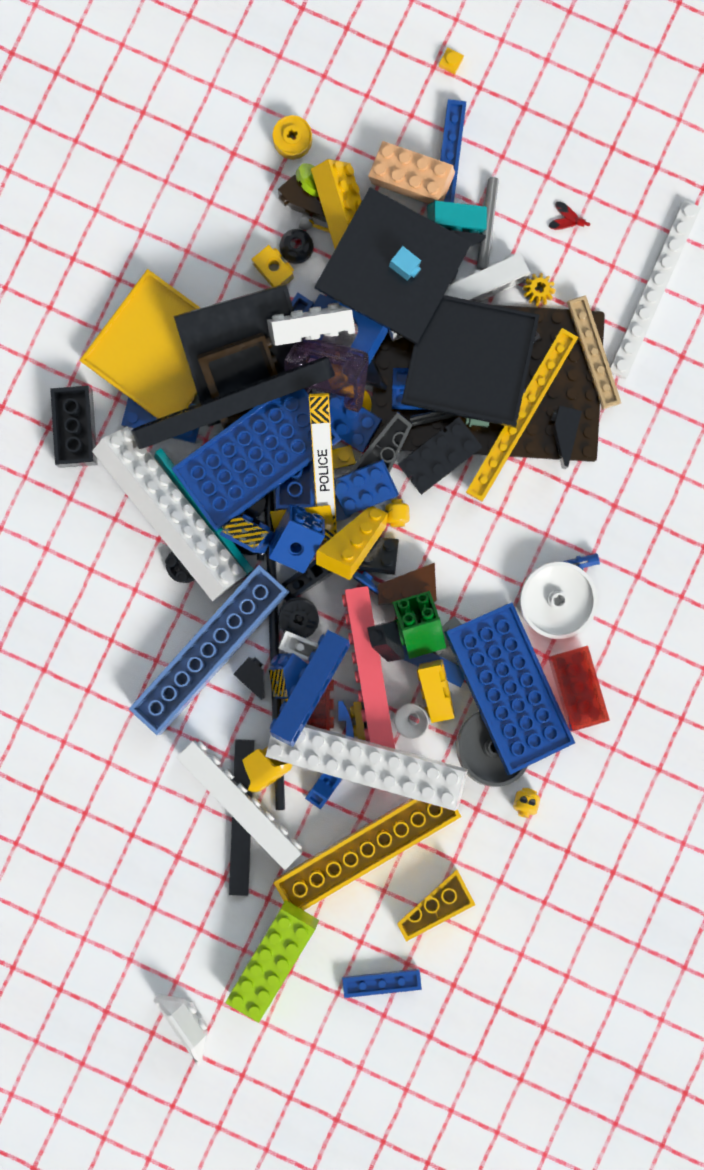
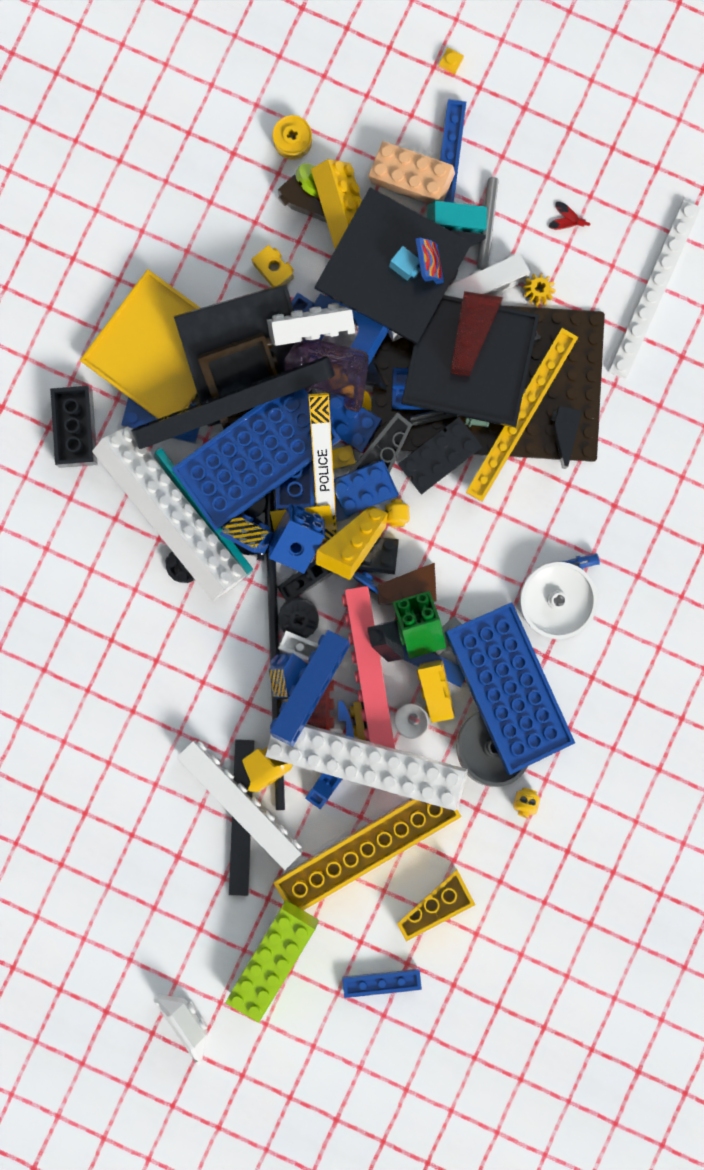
(209, 650): medium blue brick -> none
(252, 676): black slope -> none
(299, 254): black piece -> none
(307, 223): light grey hinge -> none
(429, 260): none -> slope
(474, 325): none -> clear red wedge
(578, 688): clear red brick -> none
(594, 352): tan tile -> none

